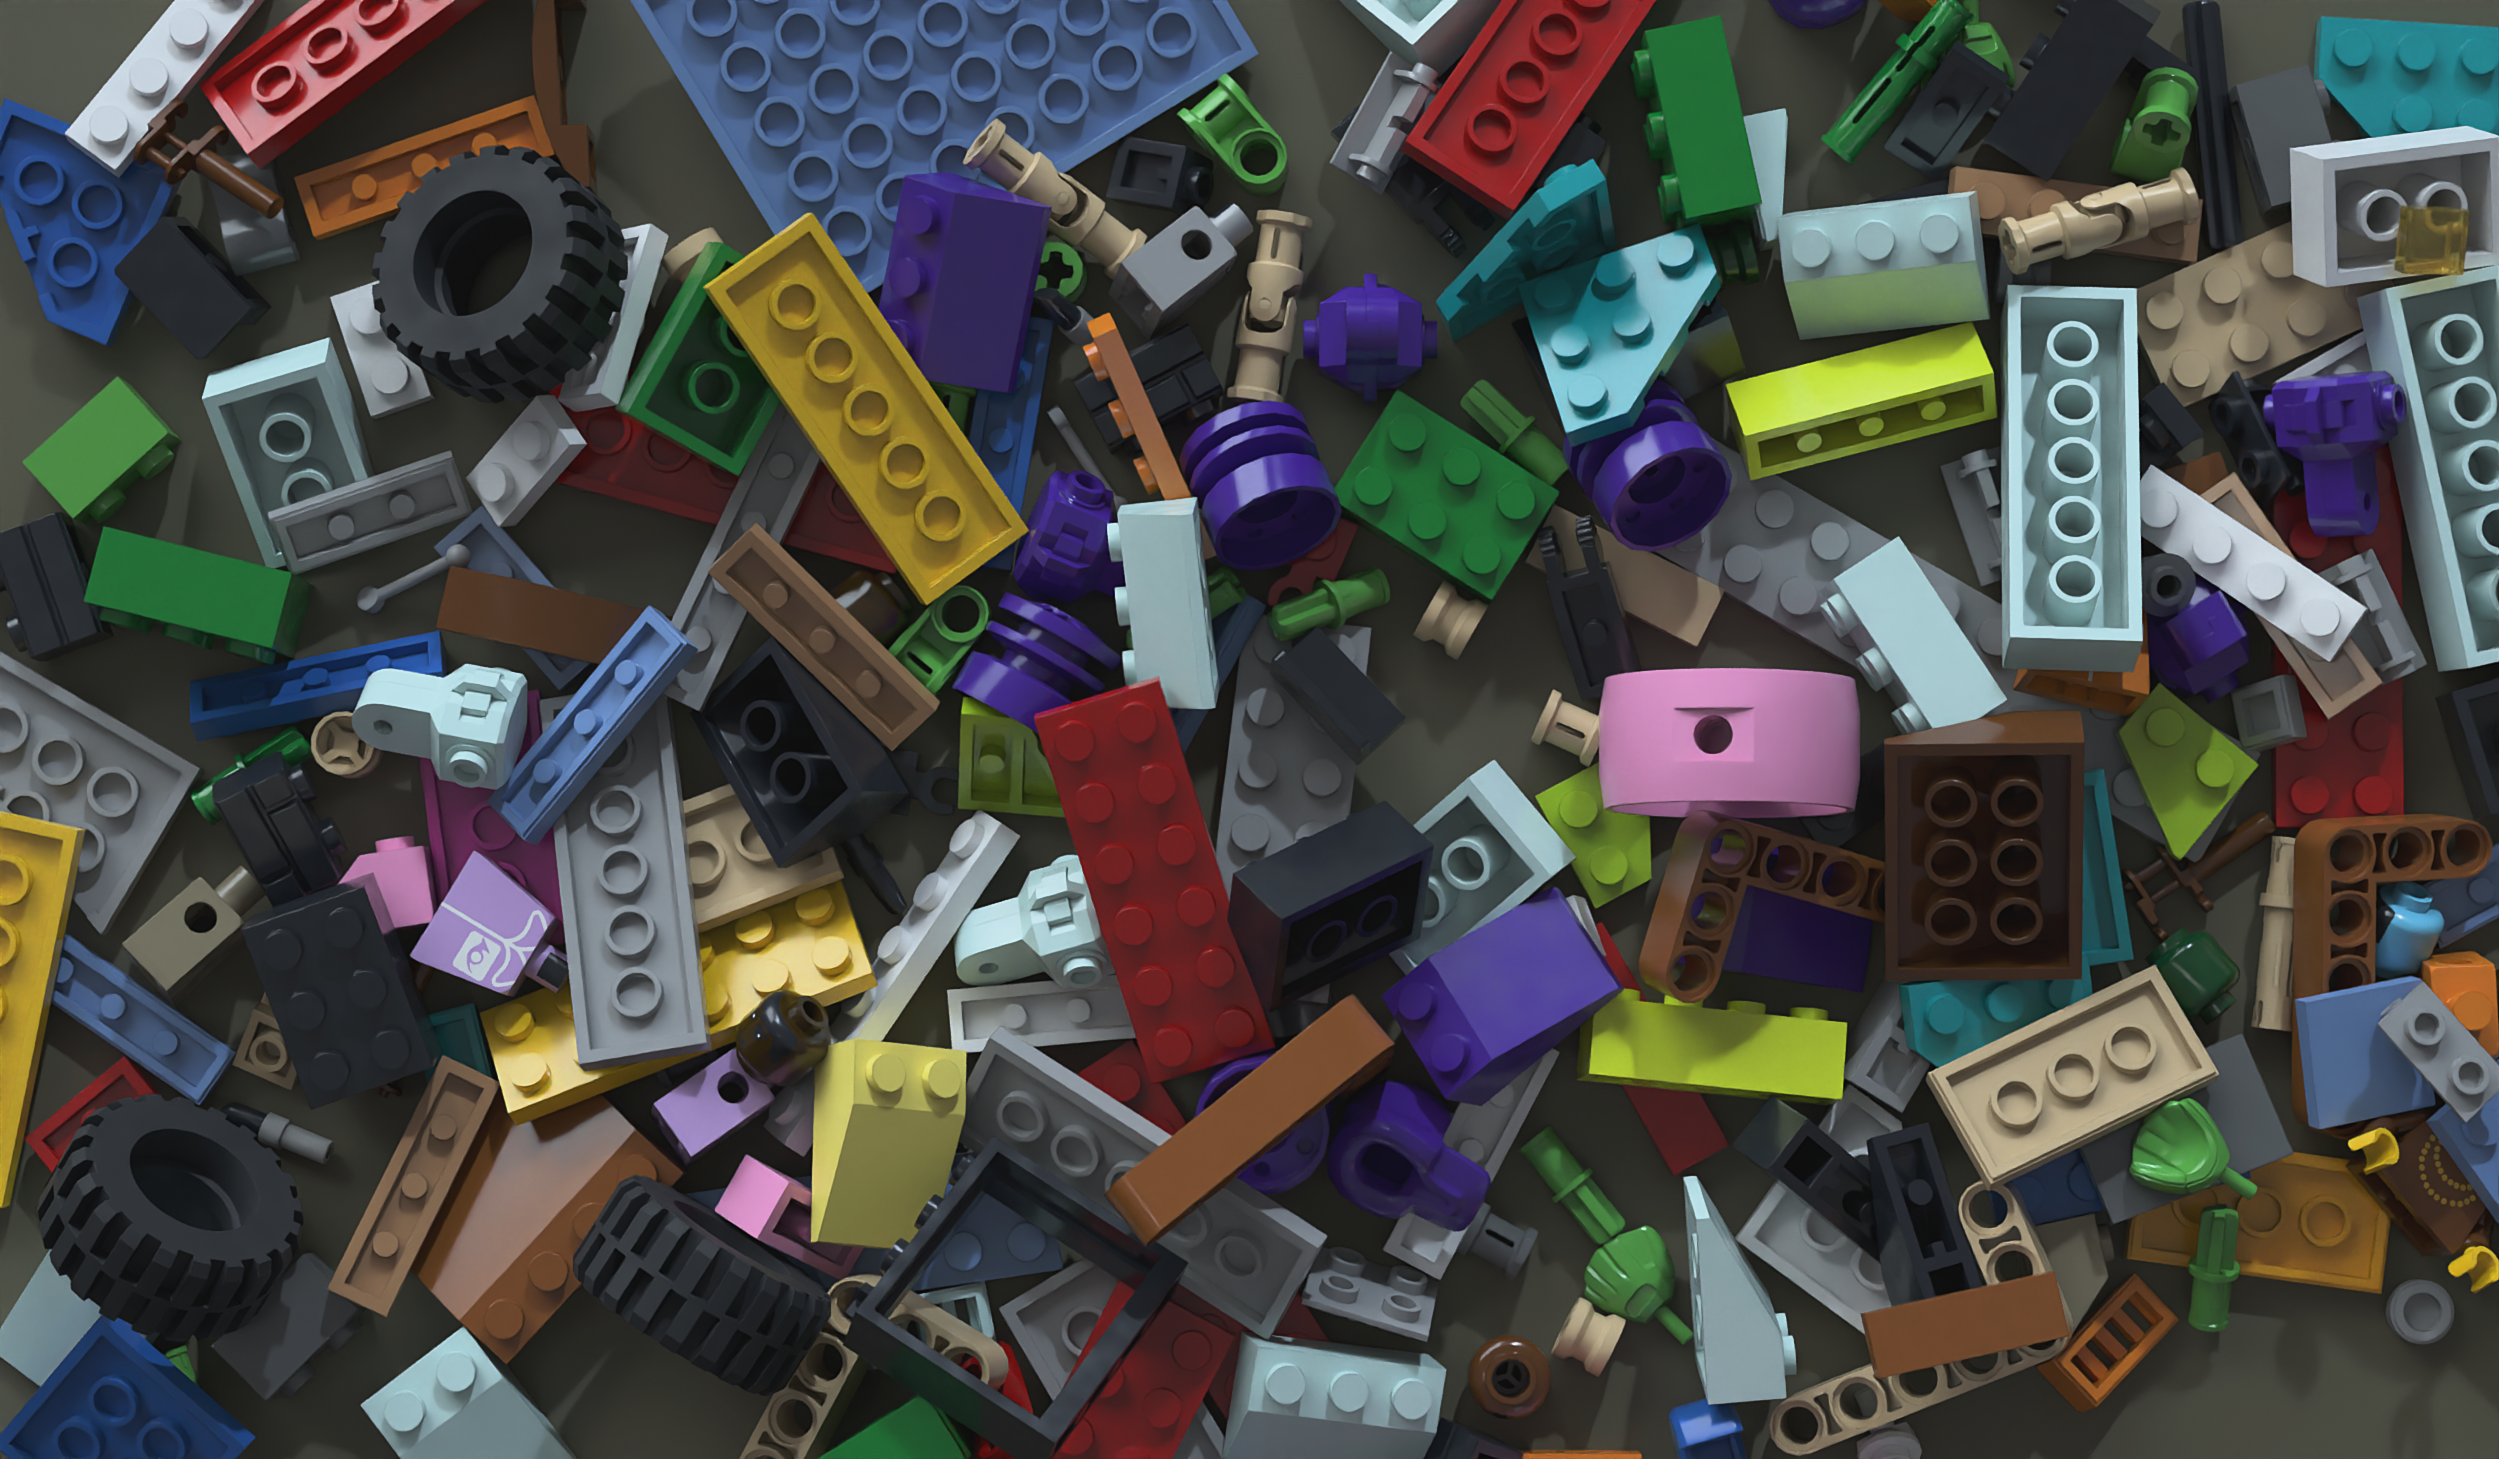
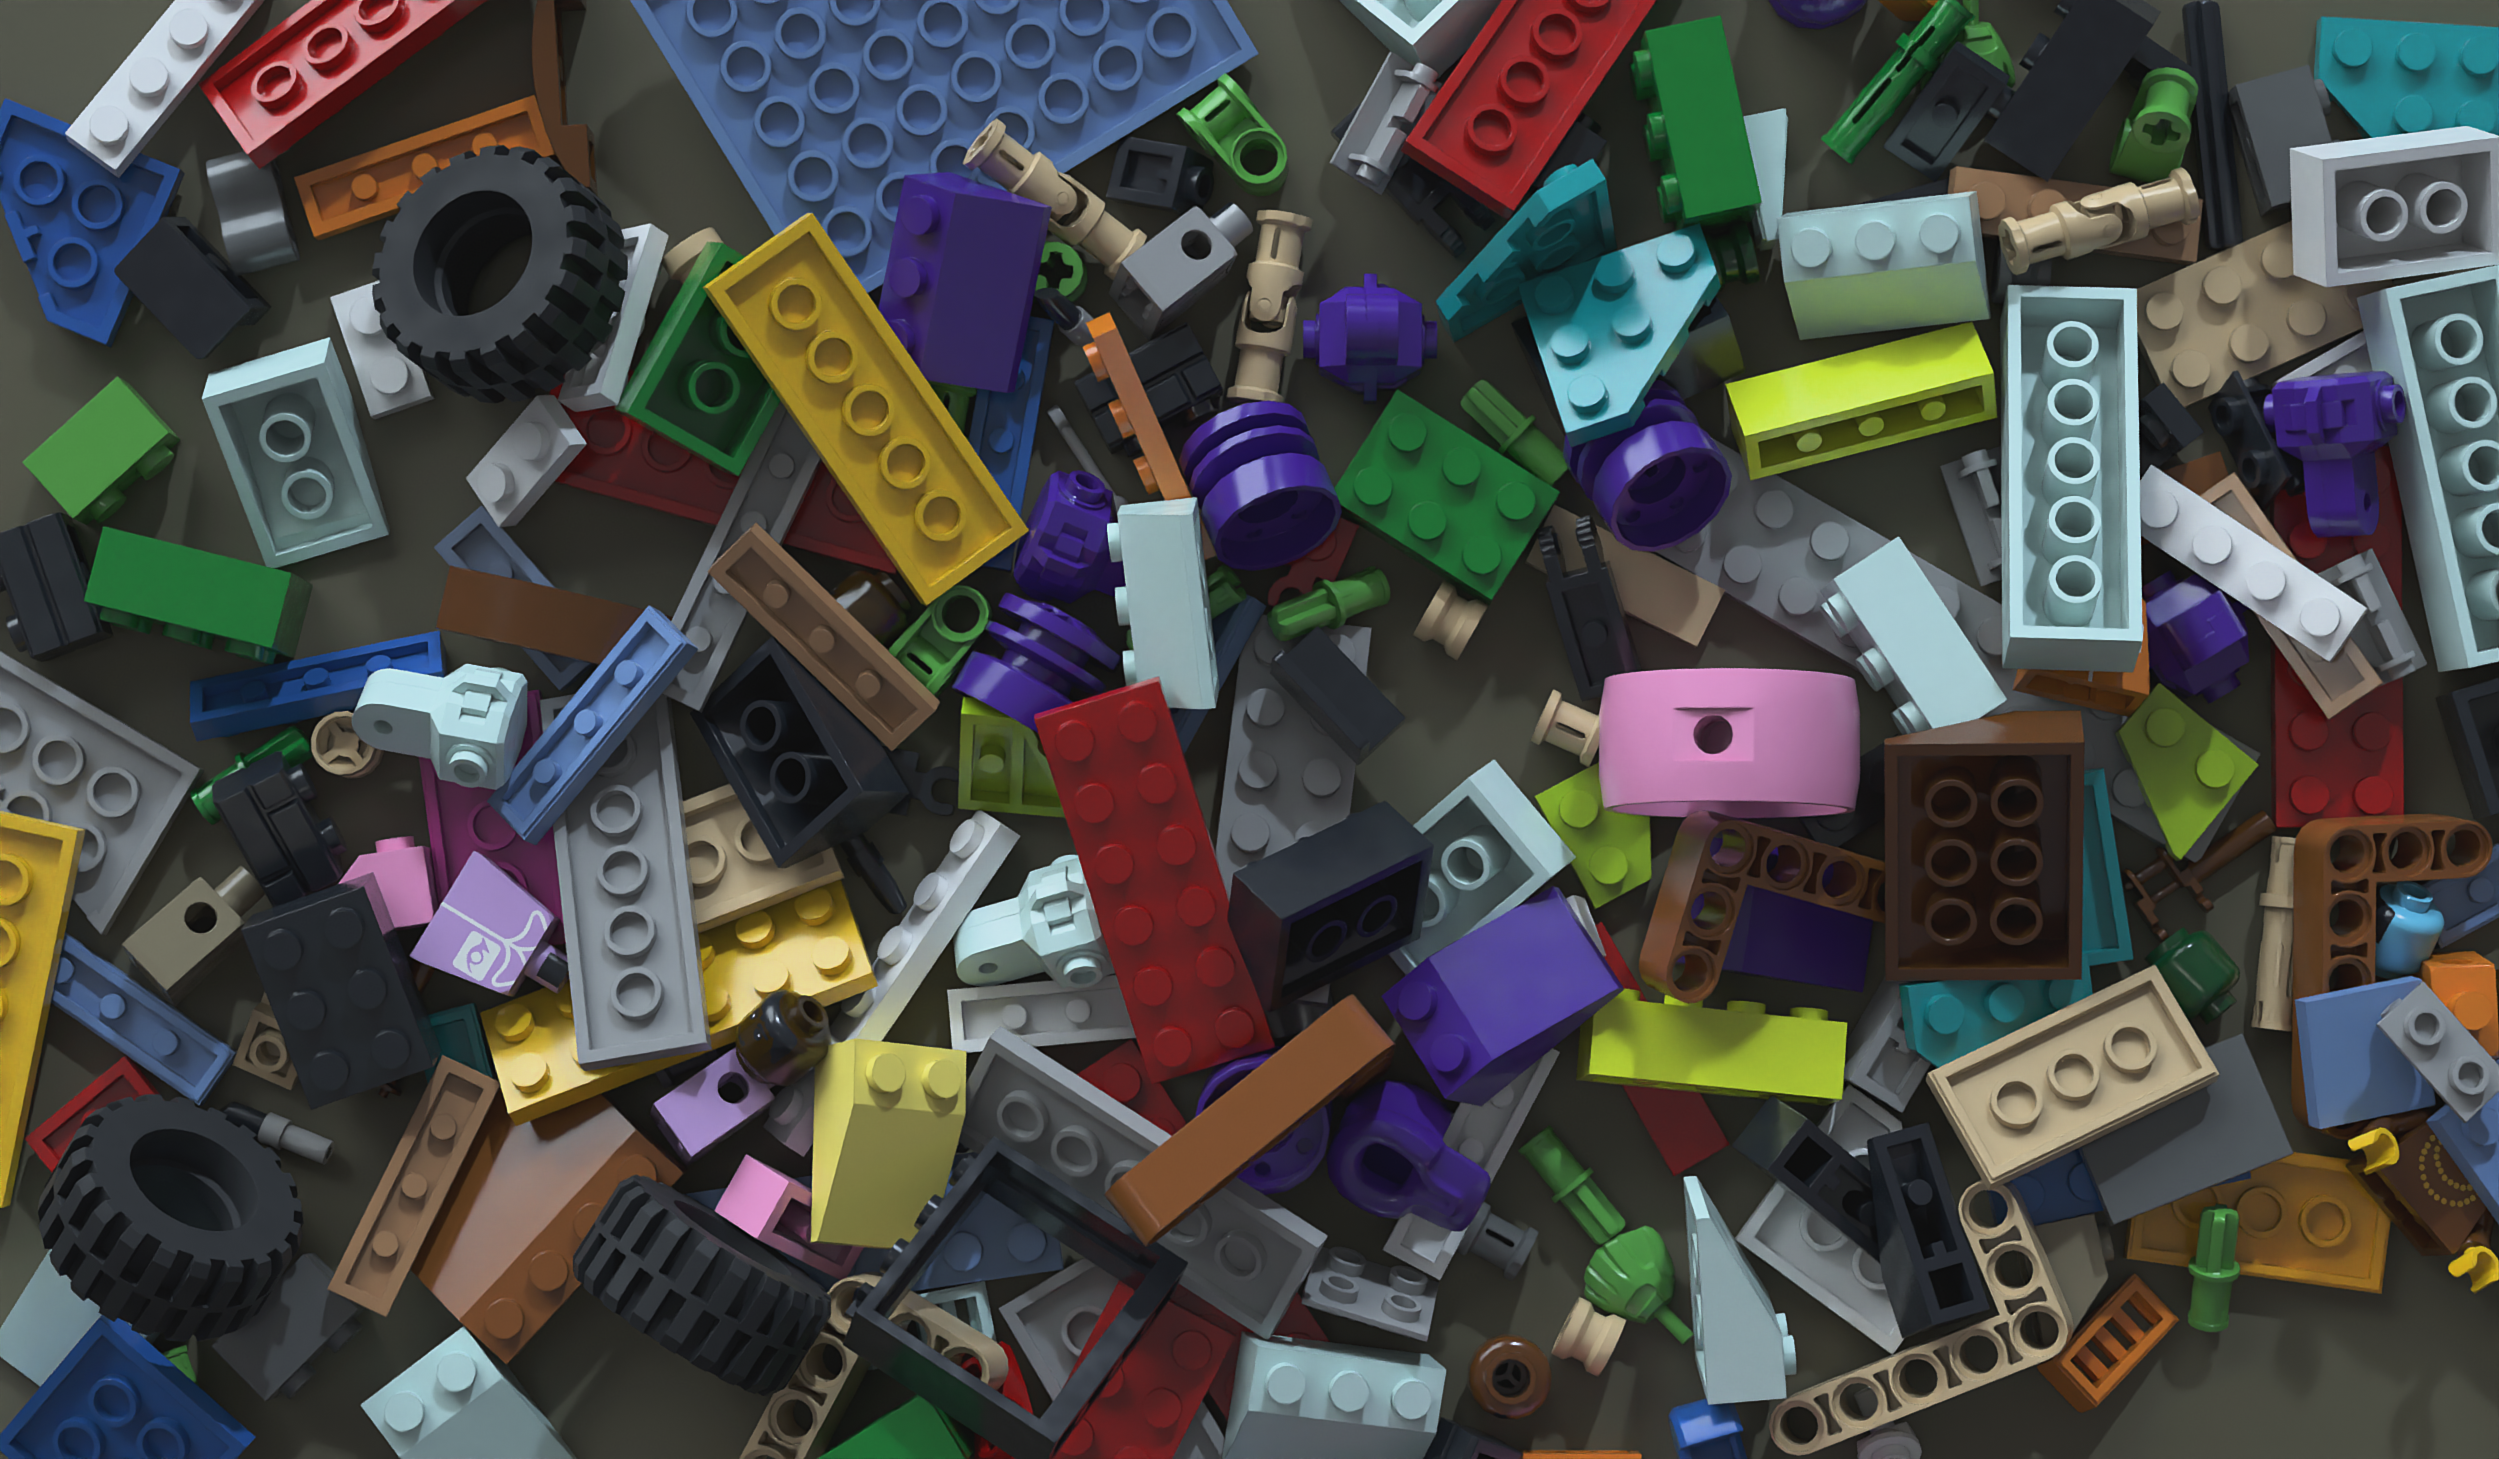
(203, 159): reddish brown piece -> none
(370, 513): light grey tile -> none
(372, 599): light grey hinge -> none
(1964, 1324): dark orange tile -> none
(2166, 584): dark grey cone -> none
(2183, 1151): bright green piece -> none
(2268, 713): light grey tile -> none
(2420, 1311): light grey tile -> none
(2432, 240): clear yellow tile -> none

